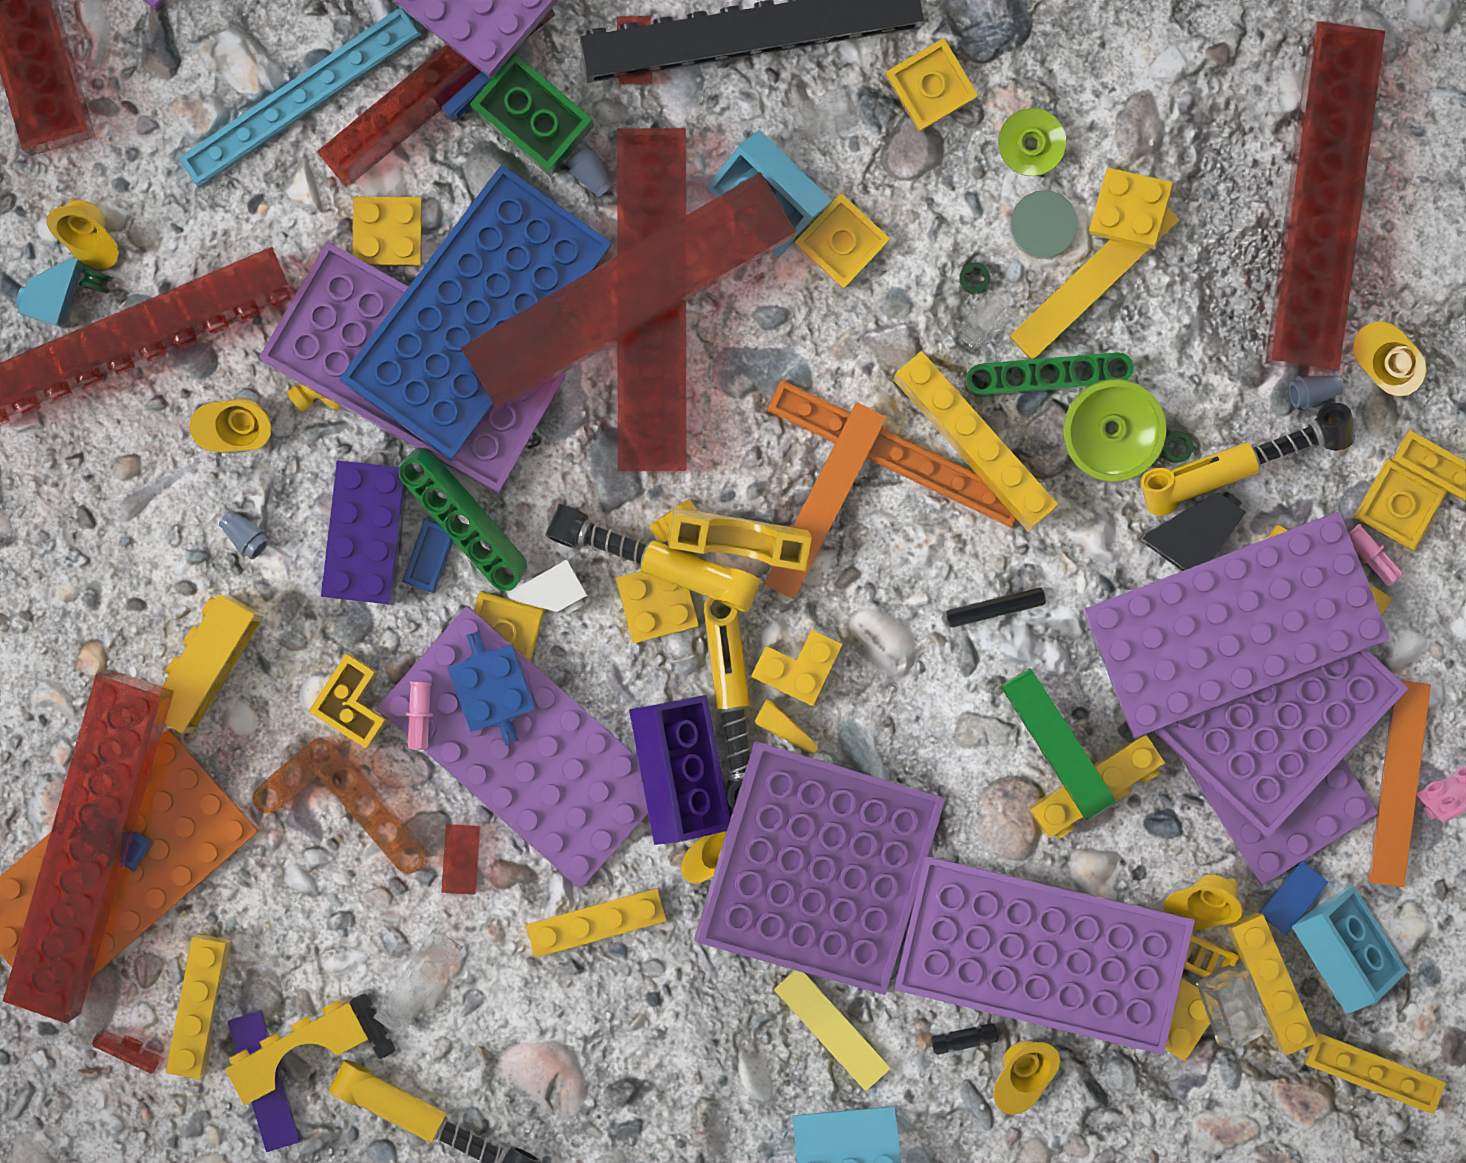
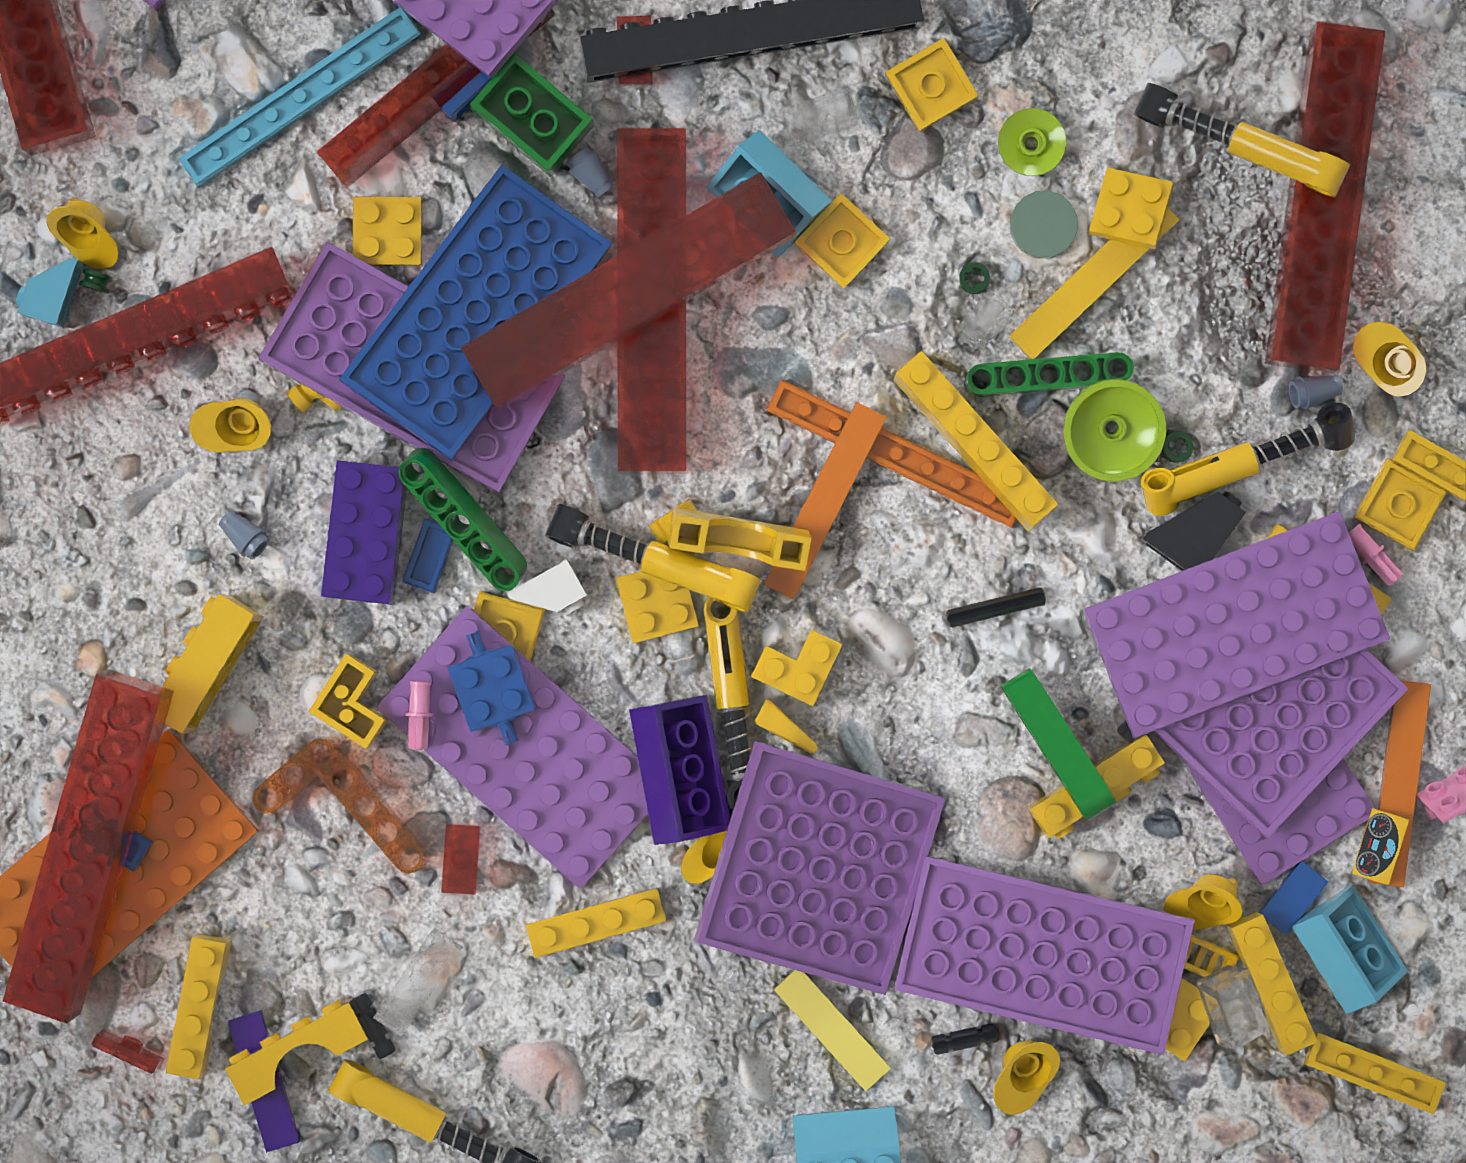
(1314, 169): none -> yellow piece
(1380, 846): none -> slope

